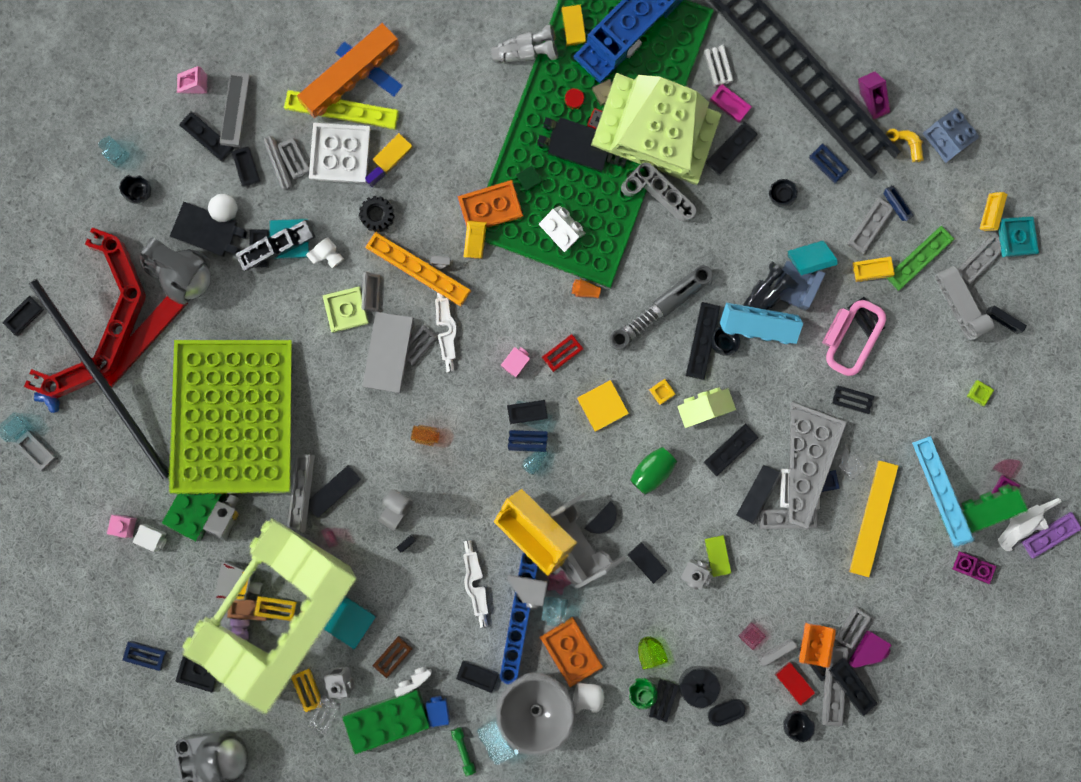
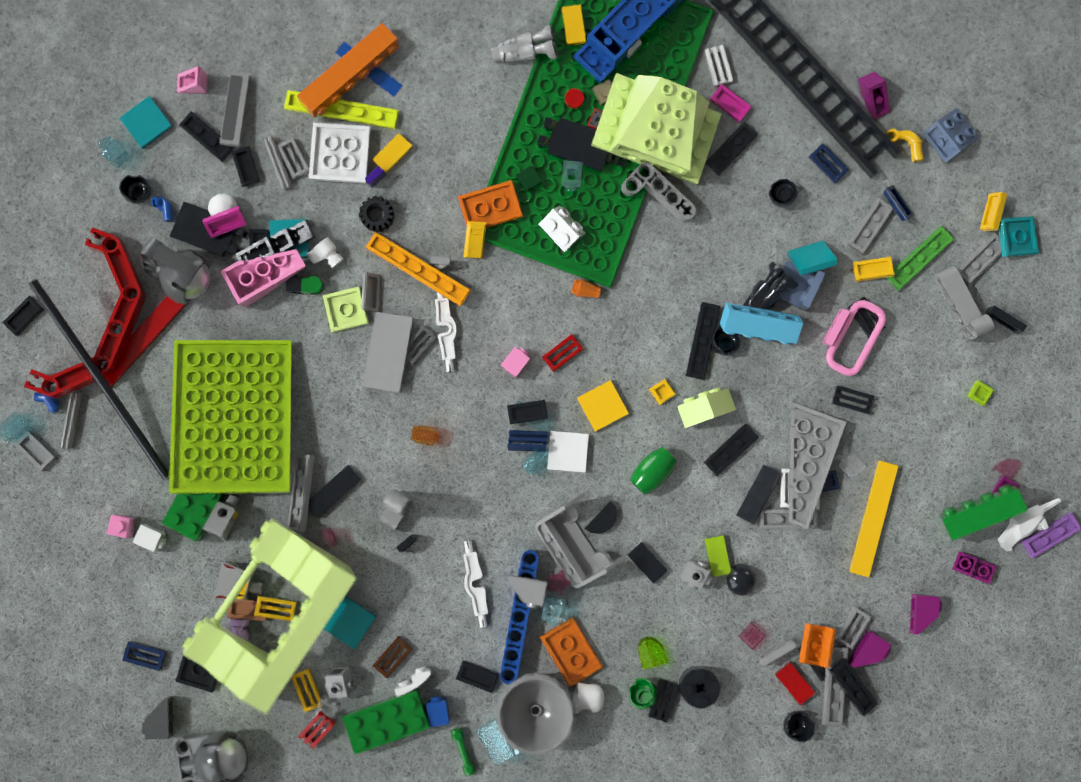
(71, 420): none -> light grey axle
(145, 122): none -> teal tile
(160, 721): none -> dark grey slope
(165, 206): none -> blue arm
(224, 222): none -> dark pink tile
(257, 277): none -> bright pink wedge
(309, 738): none -> red tile
(310, 285): none -> leg
(534, 532): yellow piece -> none
(567, 451): none -> white tile
(571, 168): none -> clear light blue brick
(663, 305): dark grey piece -> none
(726, 712): black tile -> none
(741, 580): none -> black hair
(923, 612): none -> magenta slope
(942, 492): medium azure tile -> none

